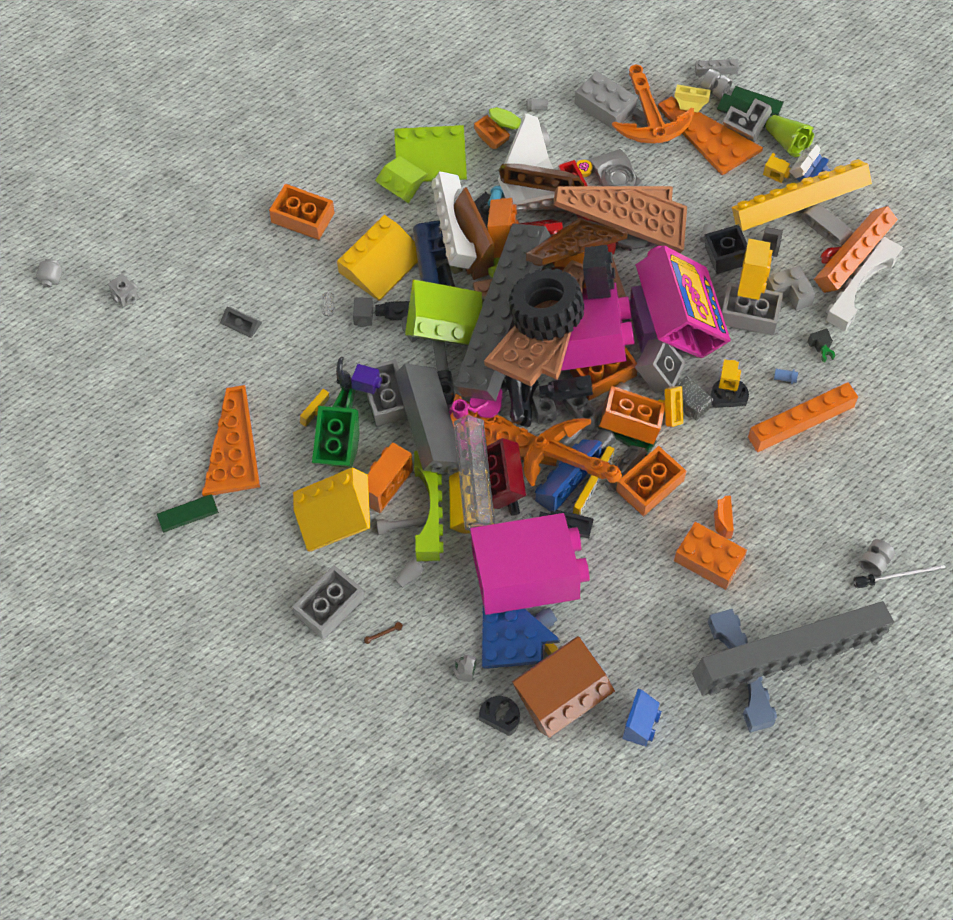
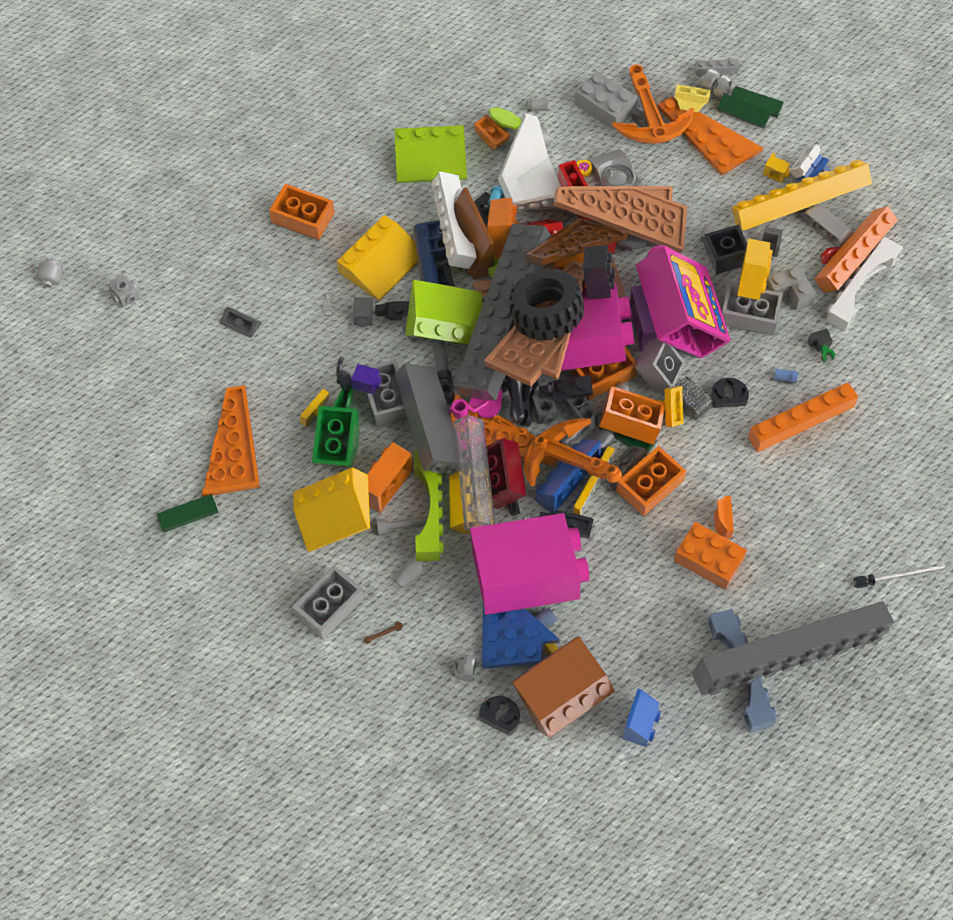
(401, 178): lime slope -> none
(537, 177): reddish brown brick -> none
(730, 375): yellow brick -> none
(749, 123): light grey brick -> none
(790, 134): lime cone -> none
(877, 557): light grey wheel -> none

